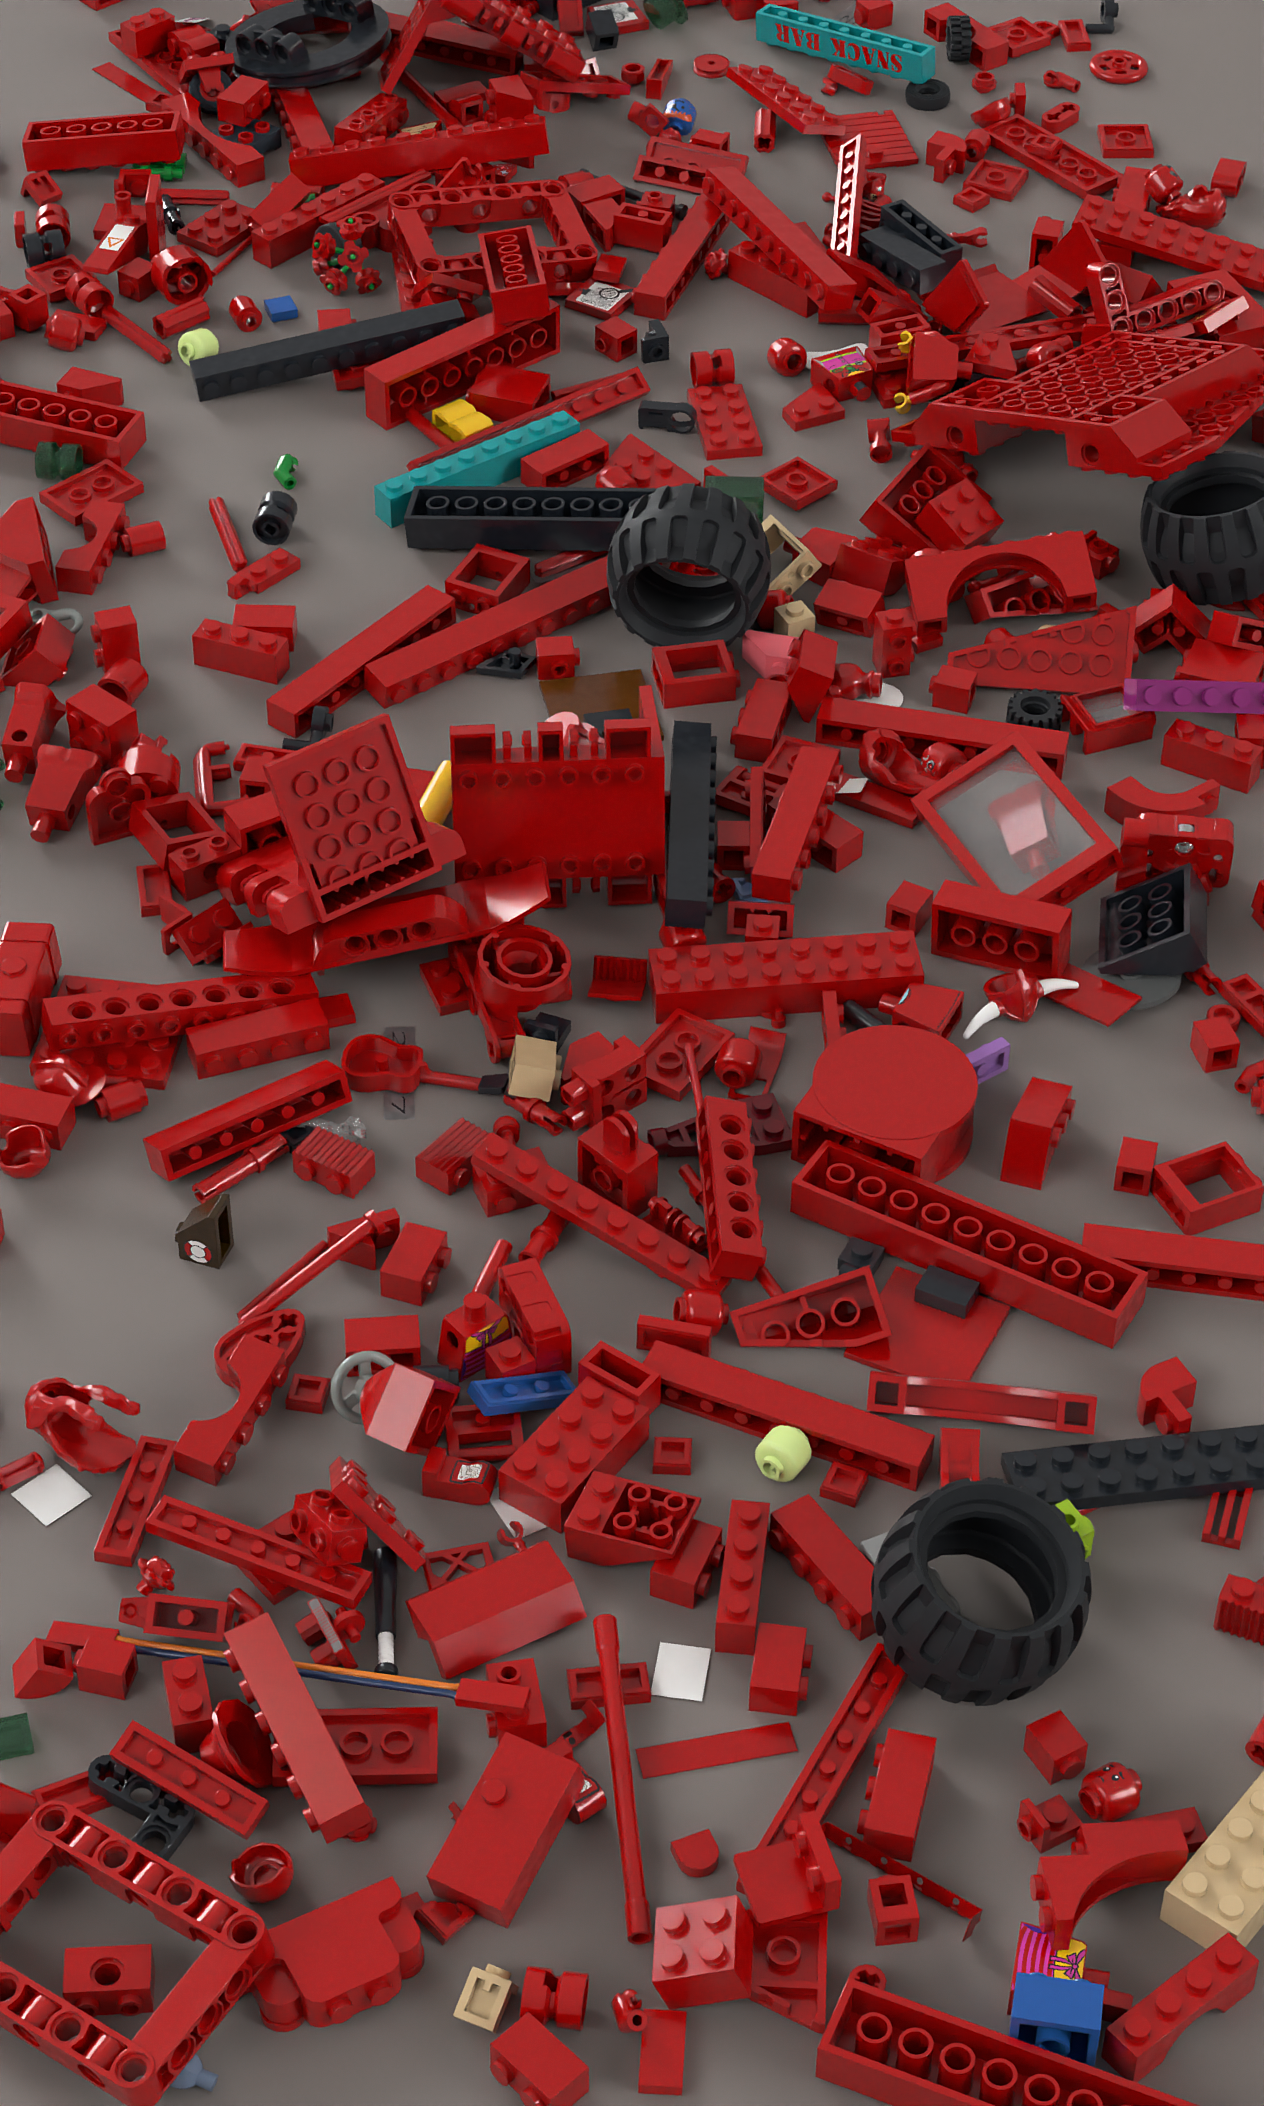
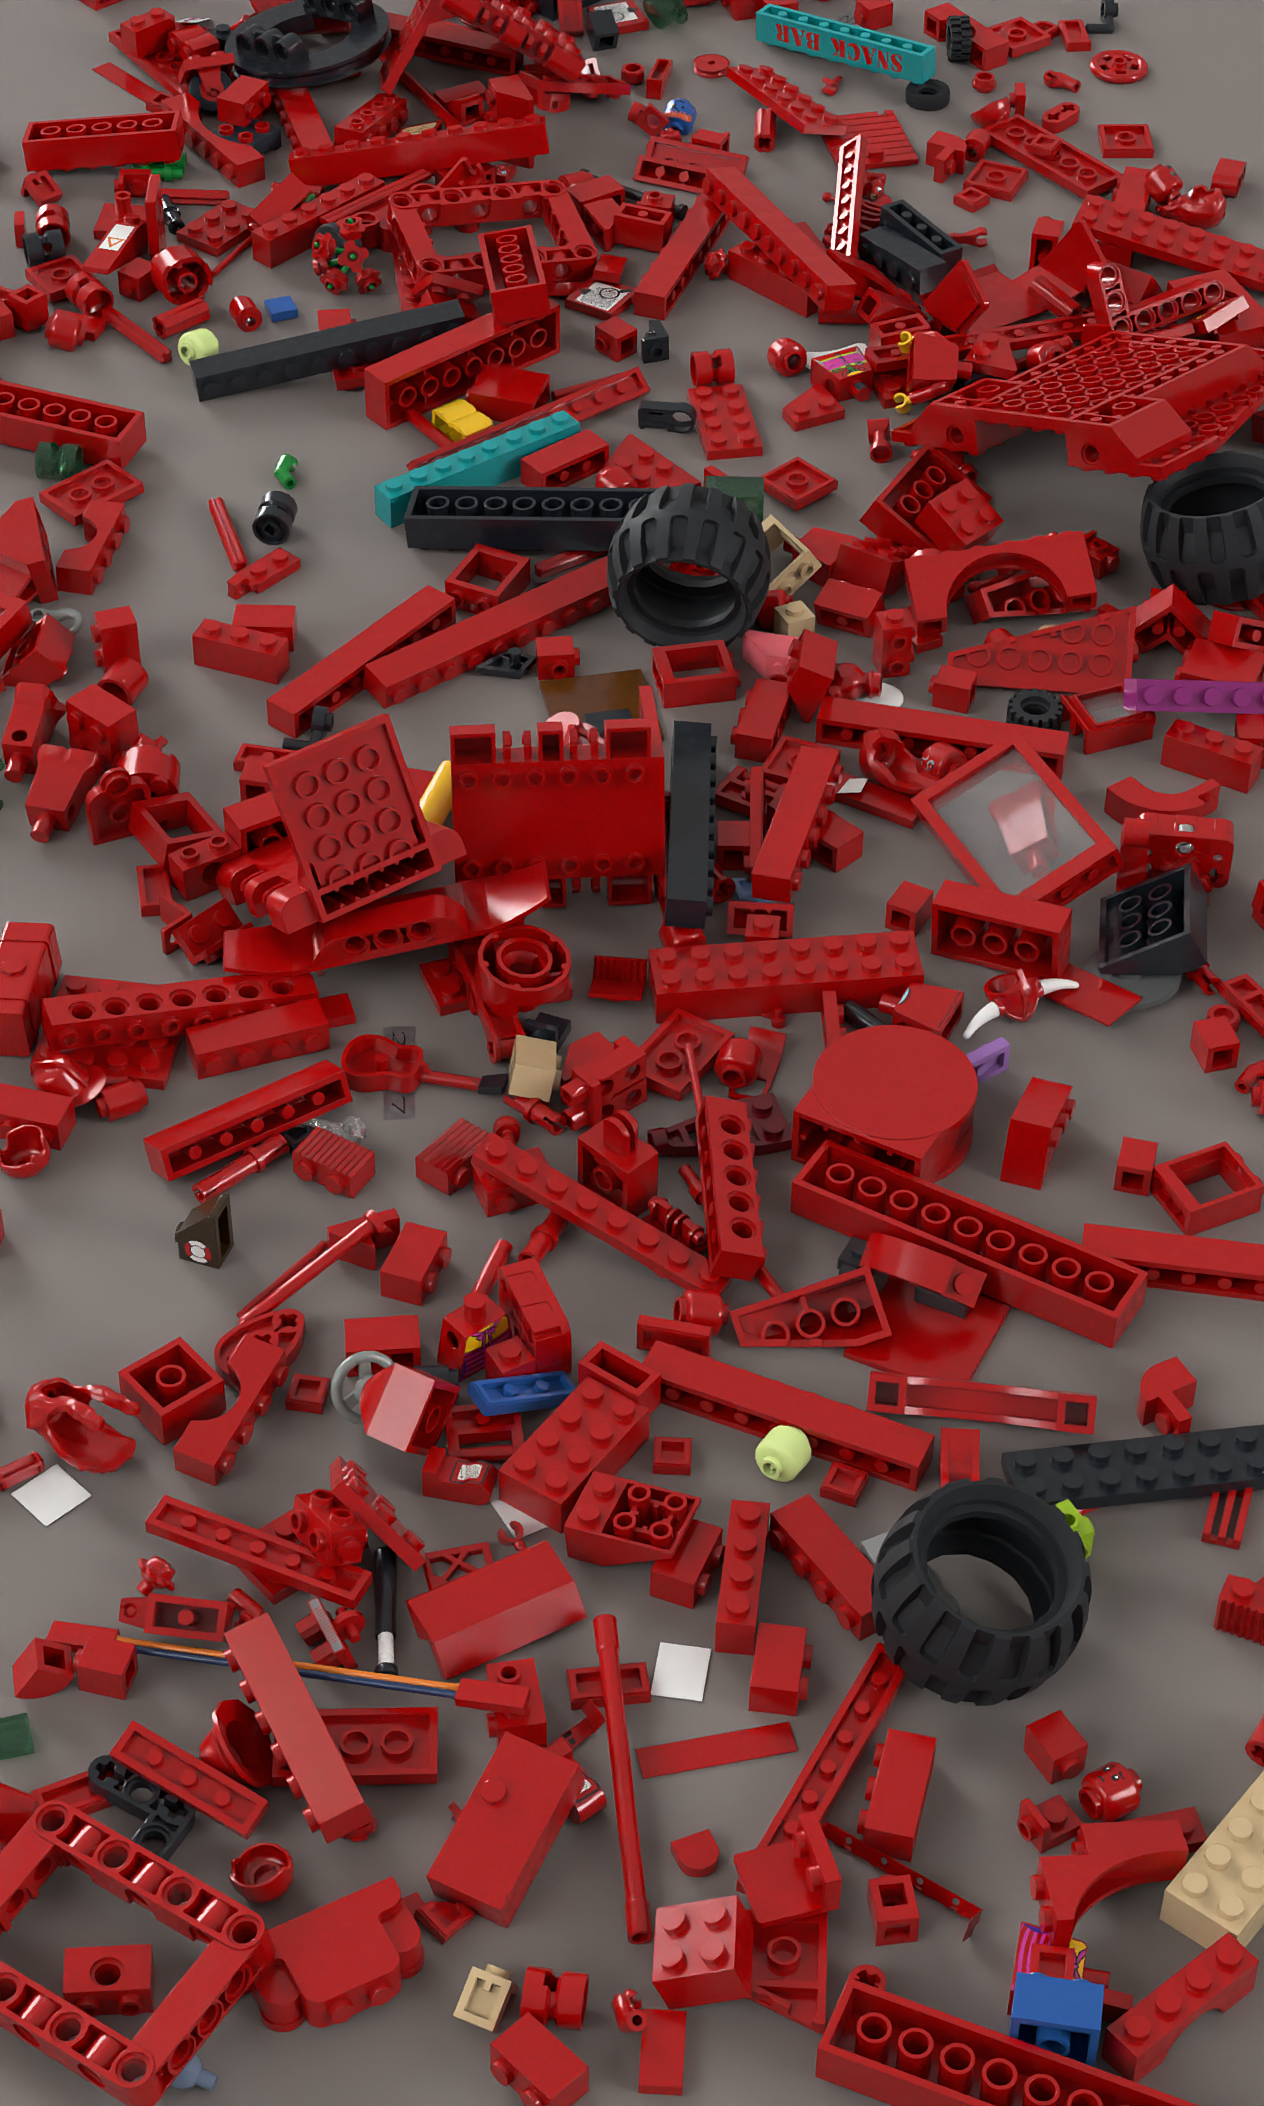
(92, 386): red slope -> none
(135, 1501): red plate -> none
(143, 539): red brick -> none
(173, 1389): none -> red brick
(188, 1701): red brick -> none
(205, 774): red piece -> none
(850, 79): red beam -> none
(923, 1268): none -> red arch
(1052, 1960): none -> red tile

